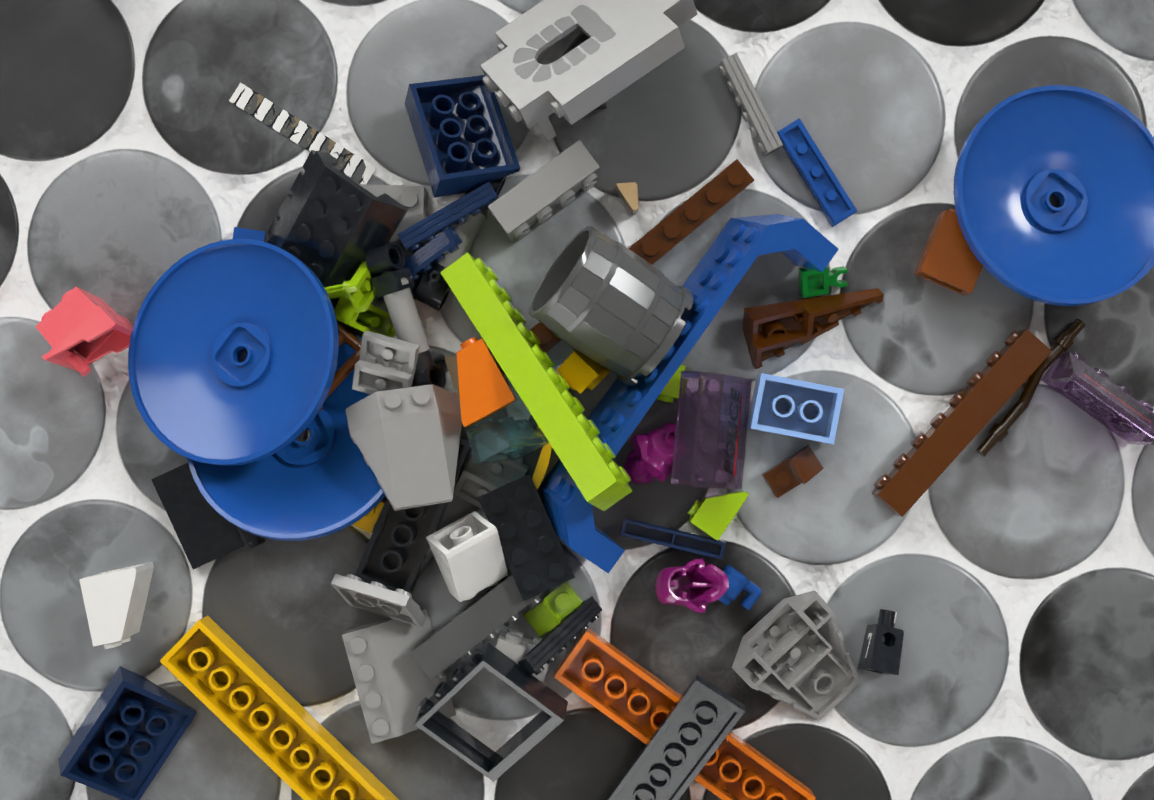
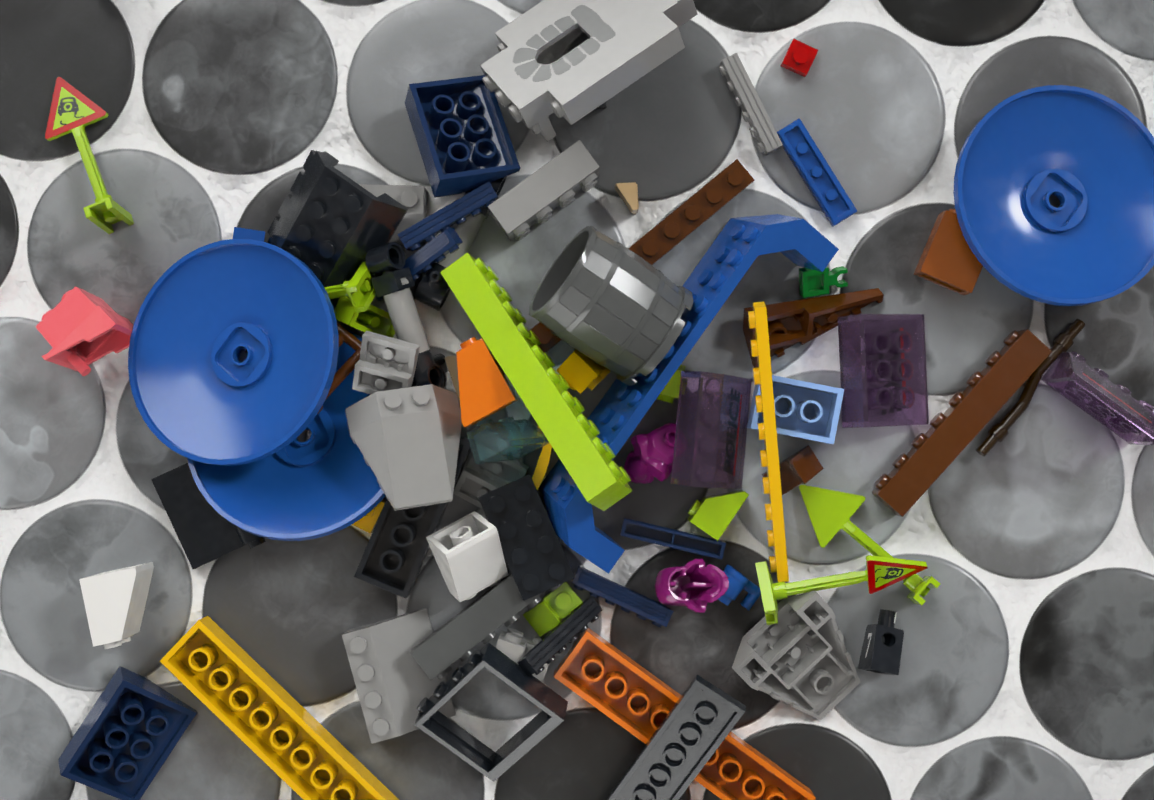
(72, 113): none -> lime piece
(301, 132): sticker -> none
(378, 599): light grey plate -> none
(626, 598): none -> dark blue piece
(767, 431): none -> yellow plate
(799, 58): none -> red plate
(832, 511): none -> lime piece
(879, 574): none -> lime piece
(883, 370): none -> clear purple slope

